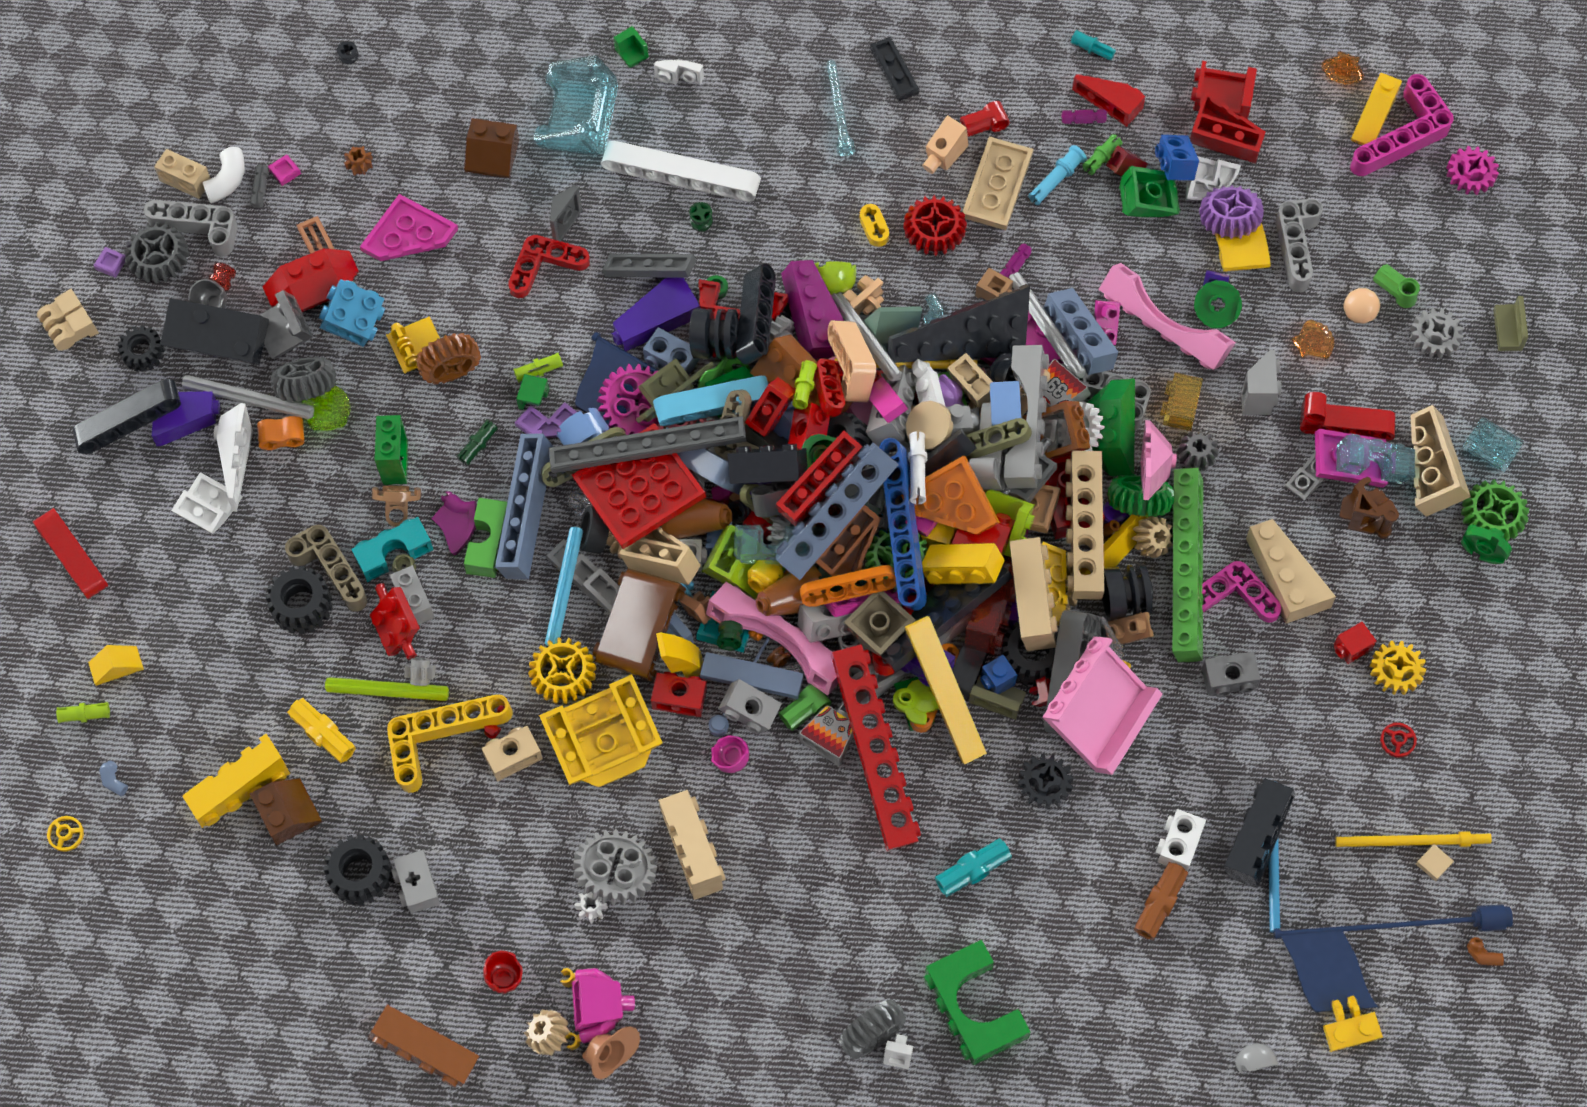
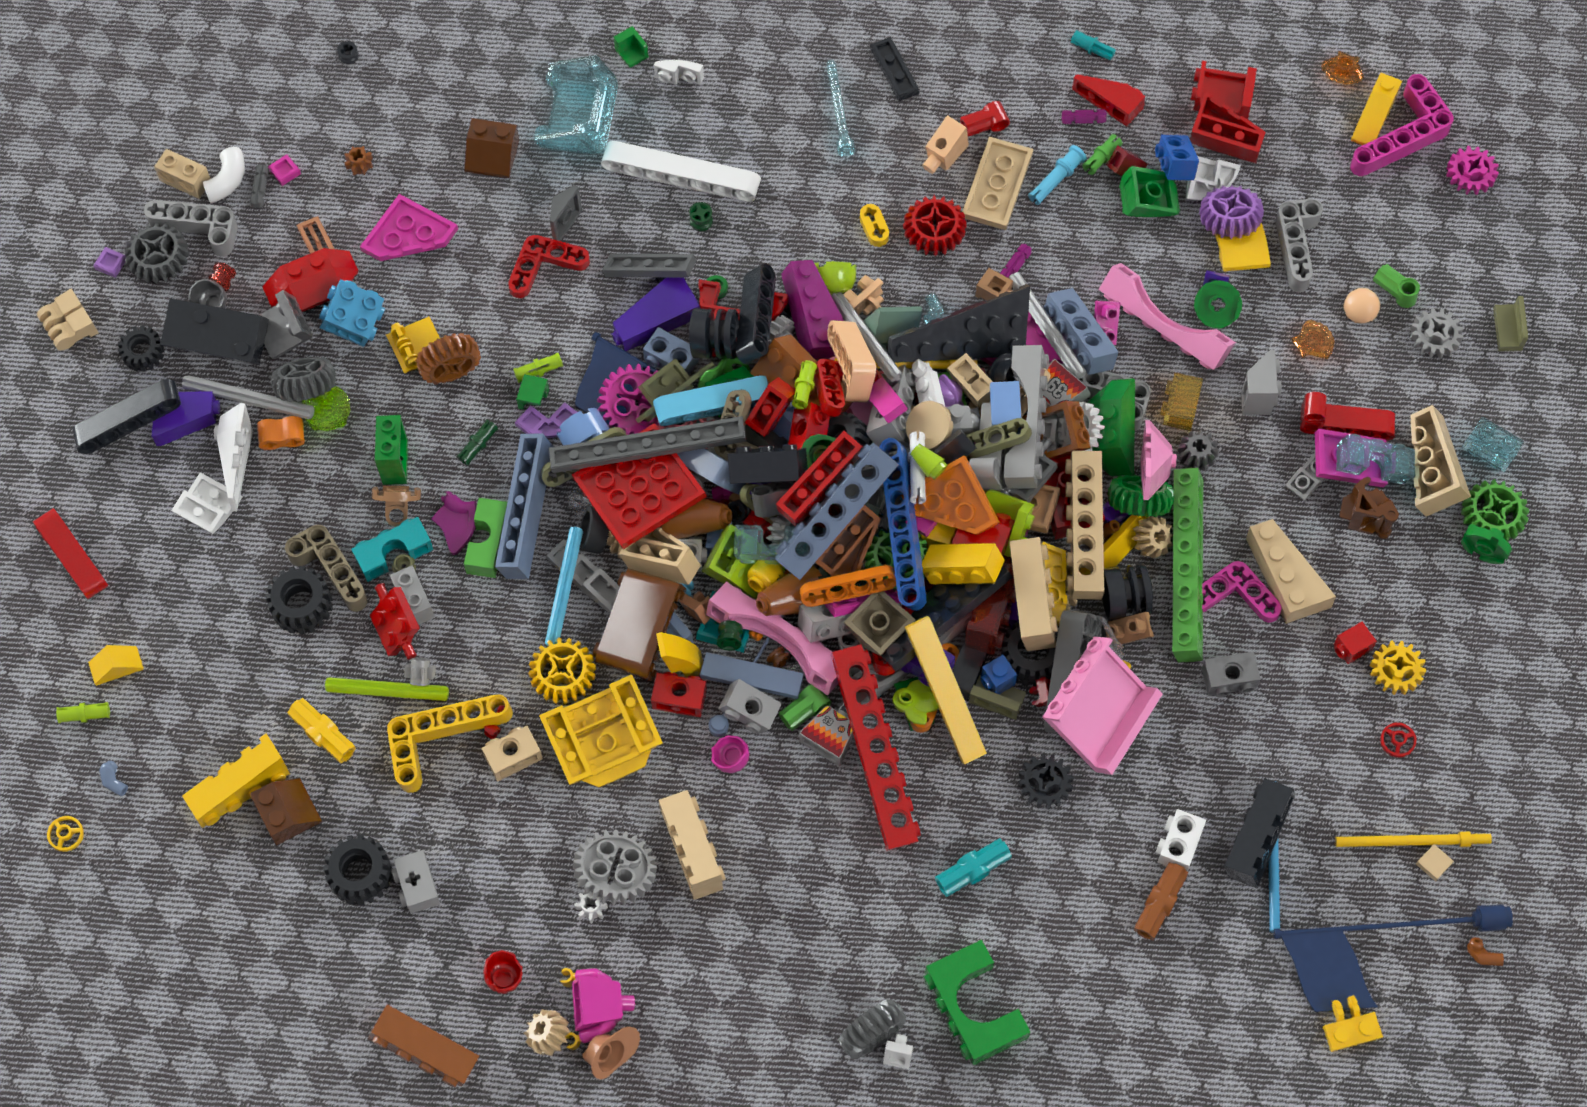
(928, 461): none -> lime cone
(1255, 1057): light grey hair -> none

